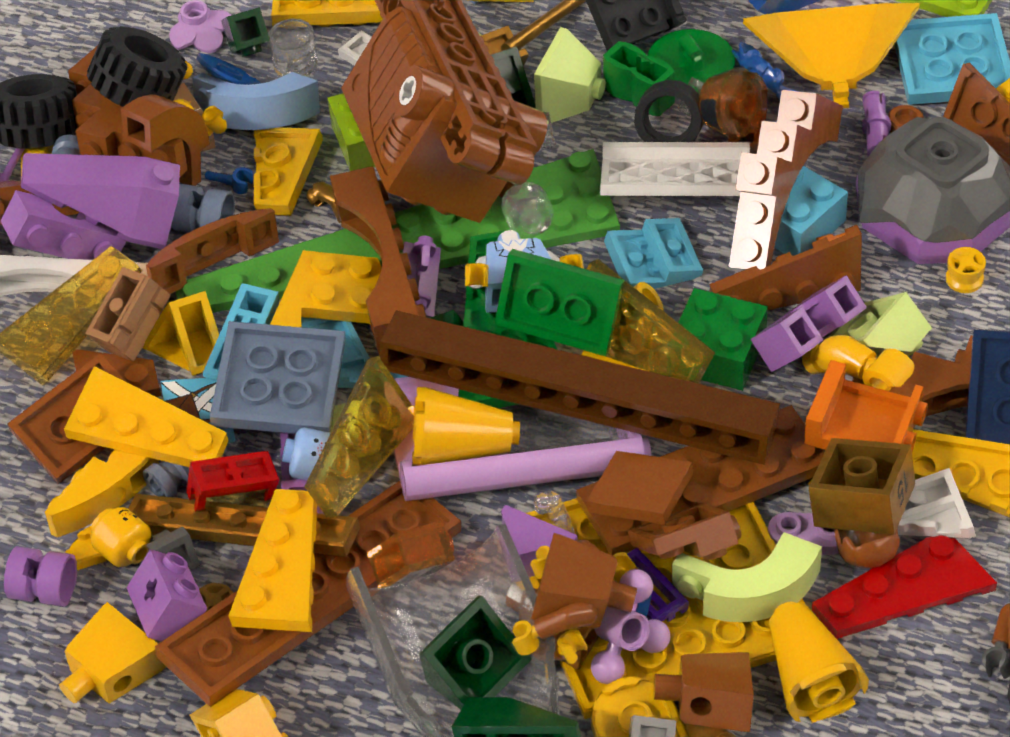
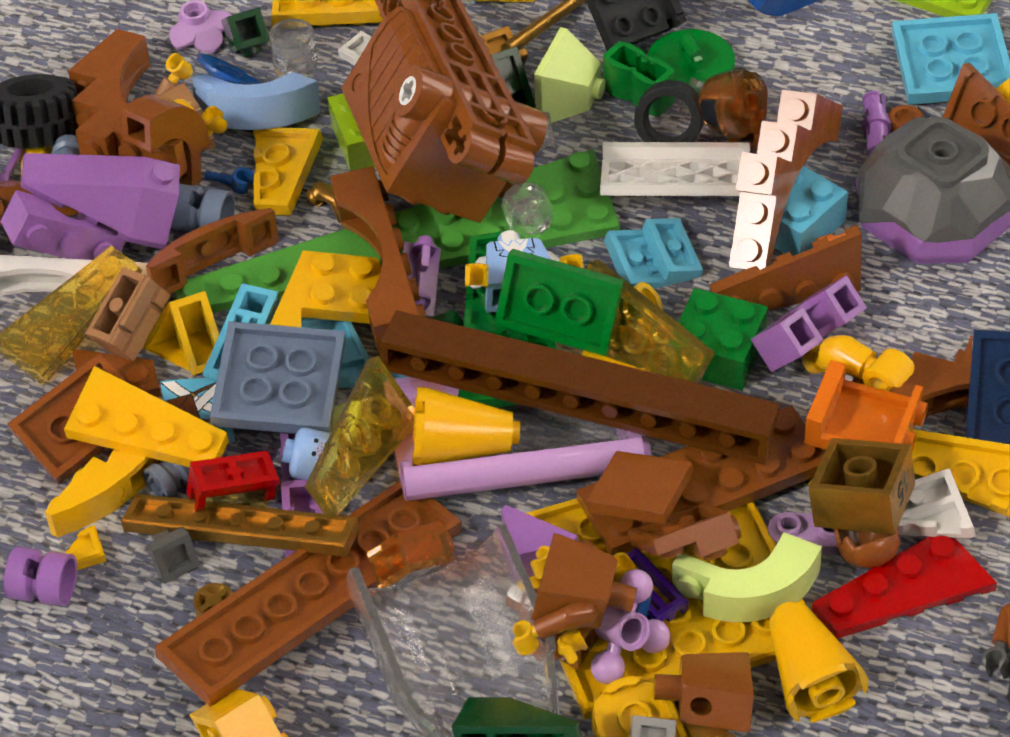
(109, 657): yellow torso -> none
(120, 536): yellow head -> none
(135, 65): black tyre -> none
(165, 594): medium lavender brick -> none
(278, 577): yellow wing -> none
(472, 655): dark green slope -> none
(553, 505): clear arm -> none
(752, 61): blue piece -> none
(835, 43): yellow panel -> none
(888, 324): yellowish green slope -> none
(963, 261): yellow wheel -> none

